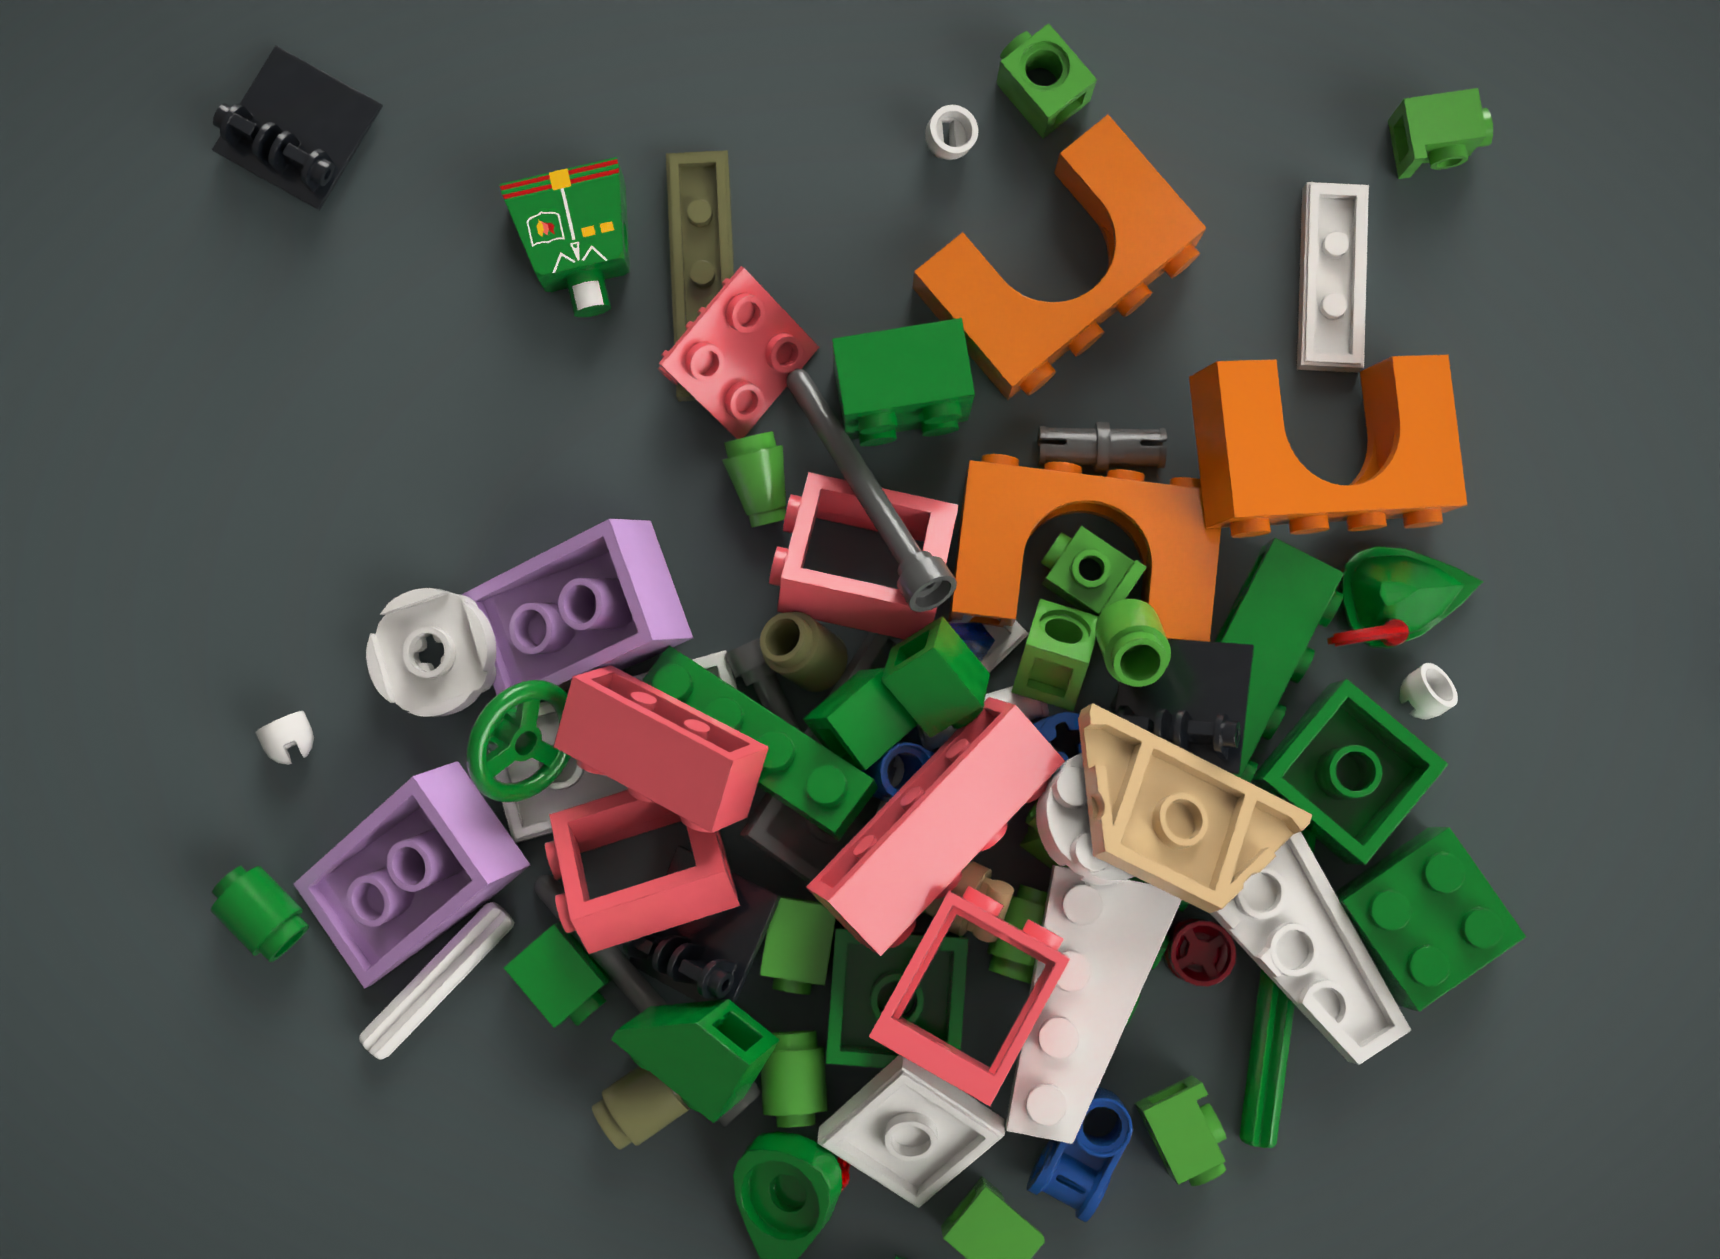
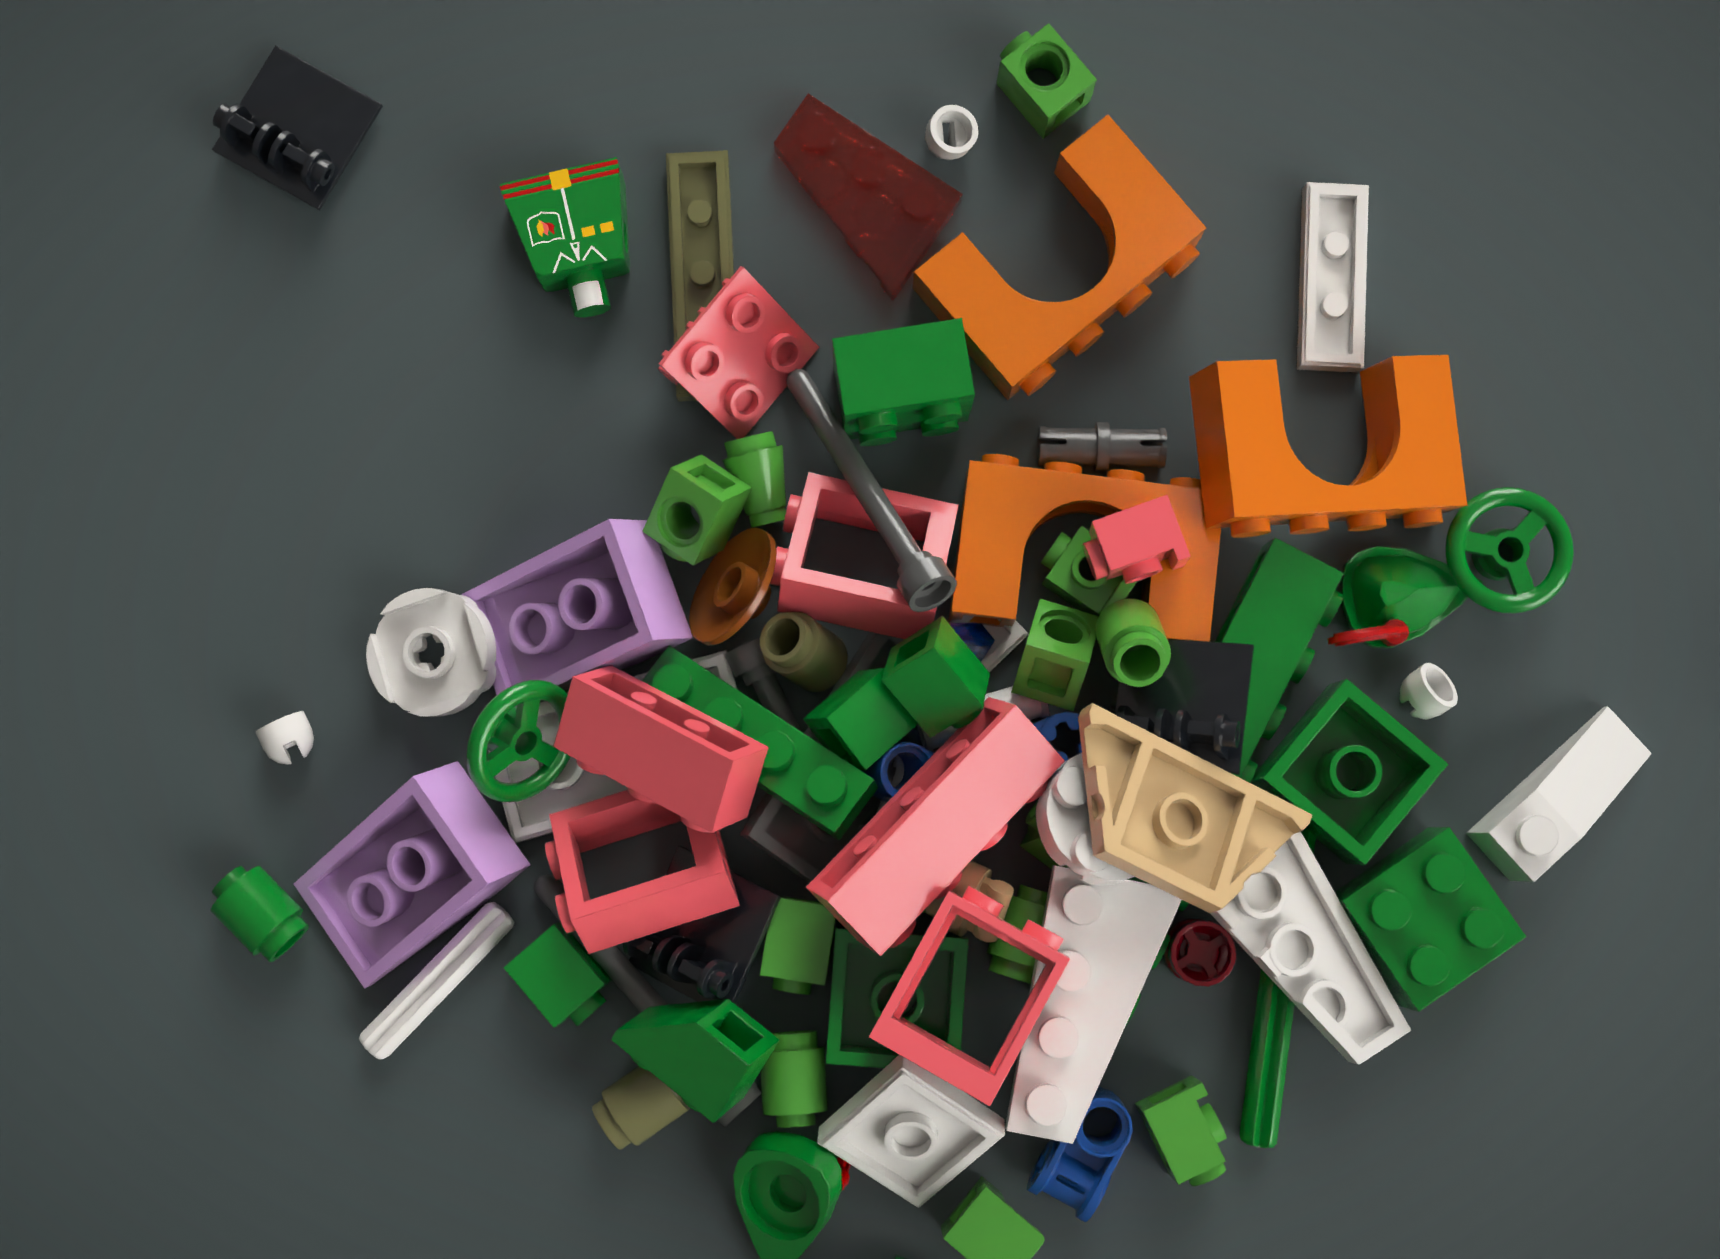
(714, 496): none -> bright green brick
(733, 587): none -> dark orange dish
(868, 190): none -> clear red wing
(1136, 542): none -> coral brick
(1438, 130): bright green brick -> none
(1487, 558): none -> green piece
(1560, 798): none -> white slope

